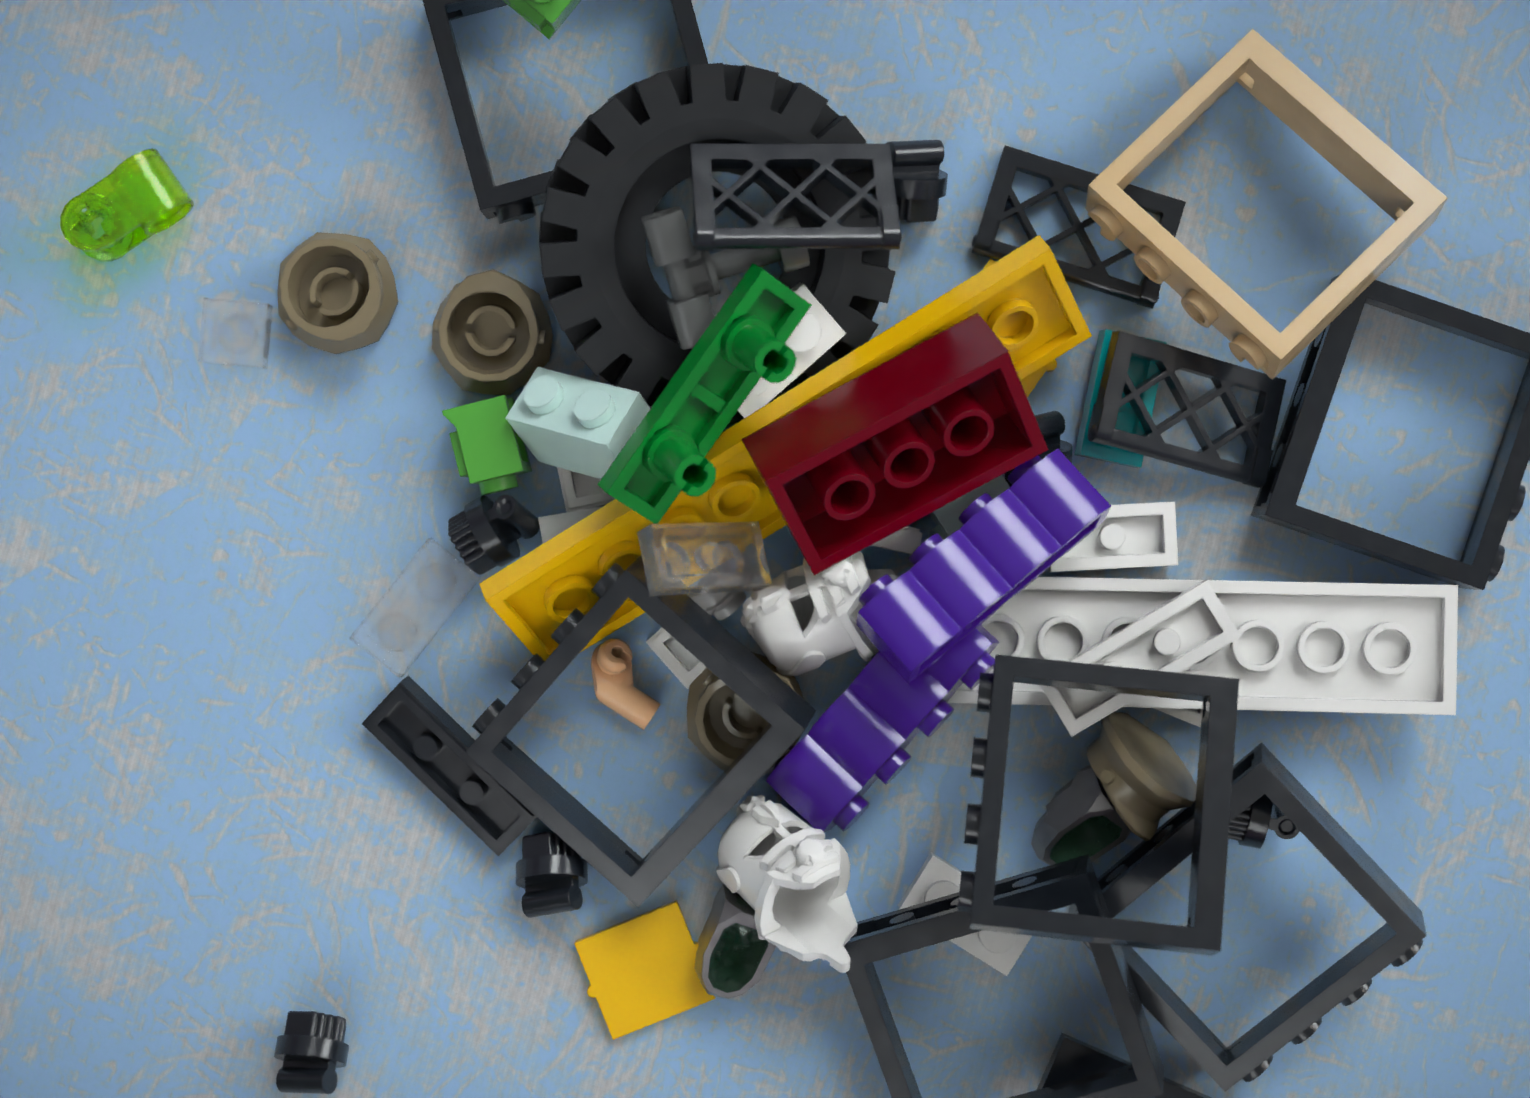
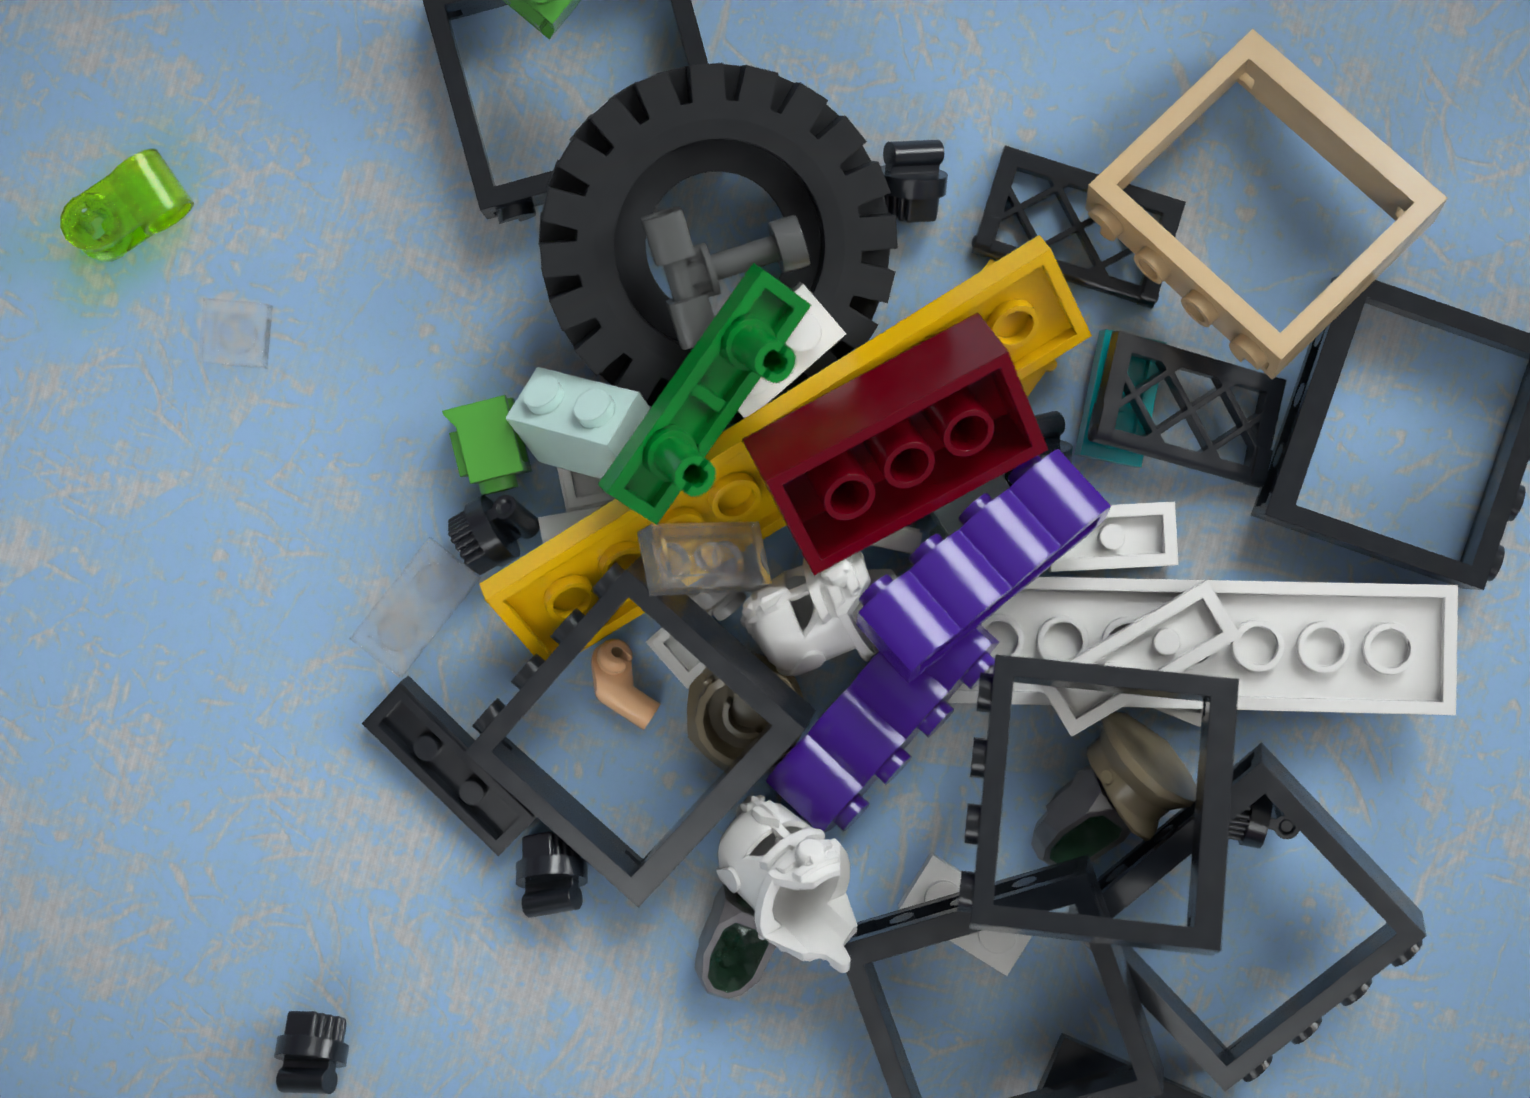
(336, 292): dark tan hat -> none
(492, 333): dark tan hat -> none
(643, 969): yellow piece -> none
(824, 161): black window -> none

